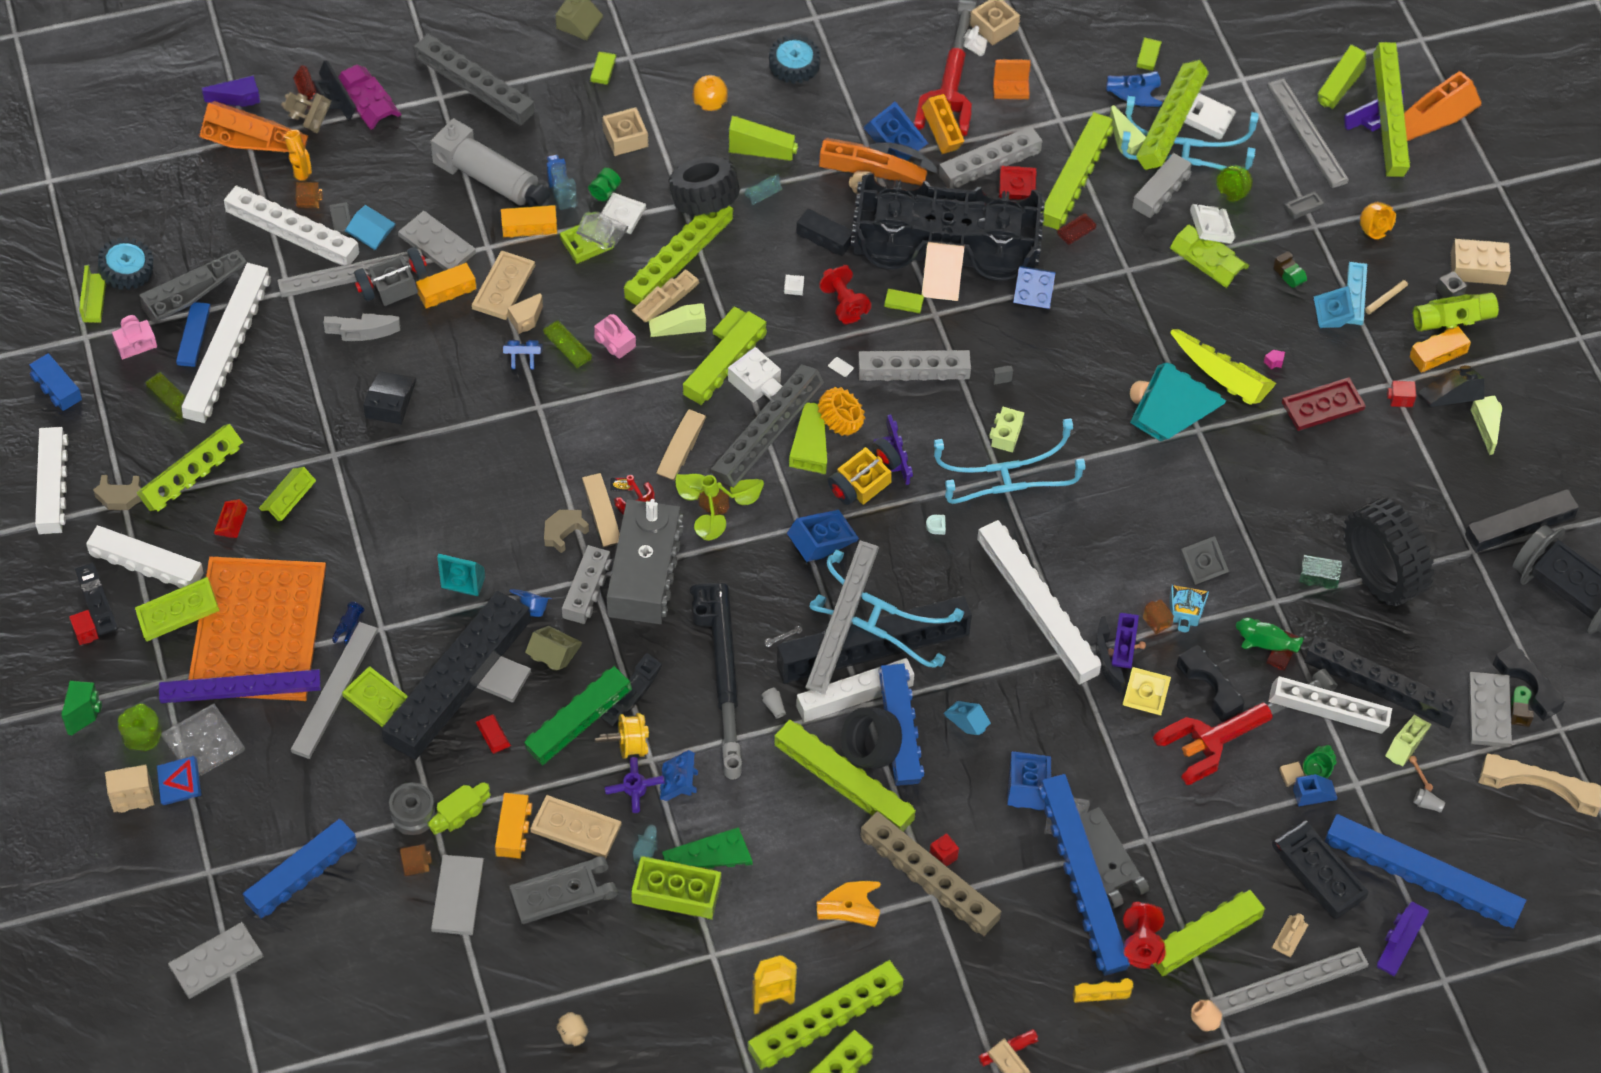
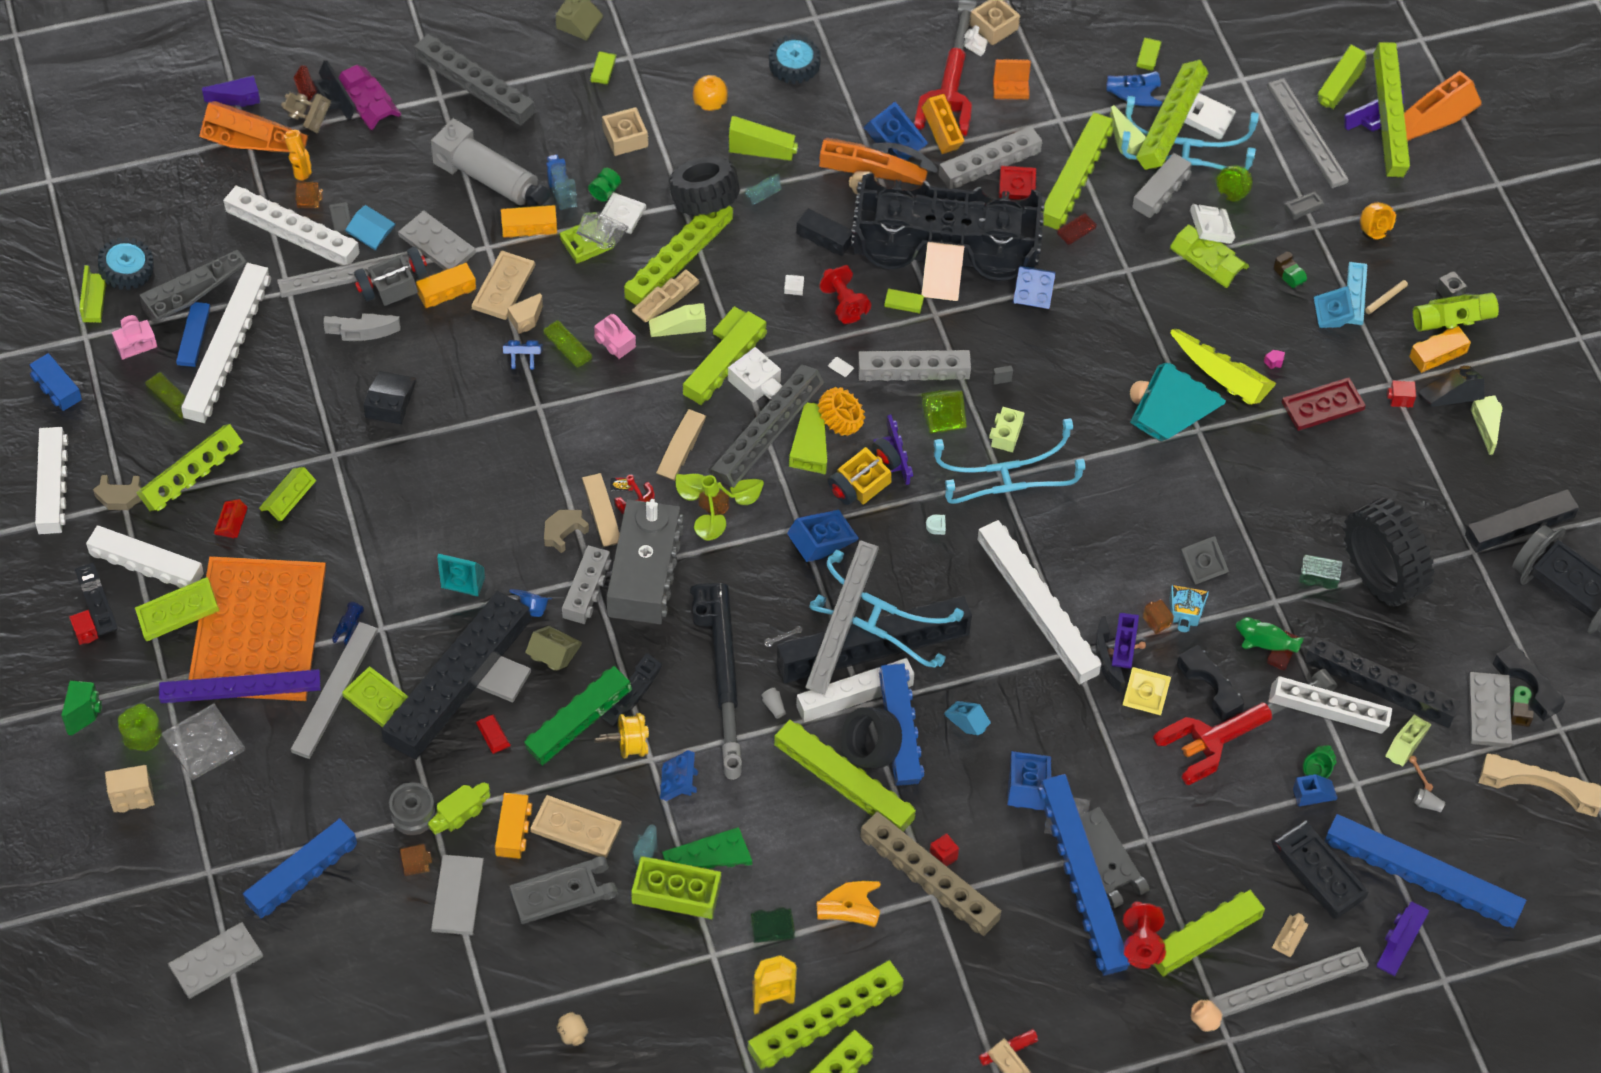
(178, 780): blue tile -> none
(634, 785): dark purple bar -> none
(772, 925): none -> clear green brick
(944, 410): none -> clear neon green slope
(1103, 991): yellow plate -> none
(1291, 772): tan tile -> none
(1481, 261): tan brick -> none

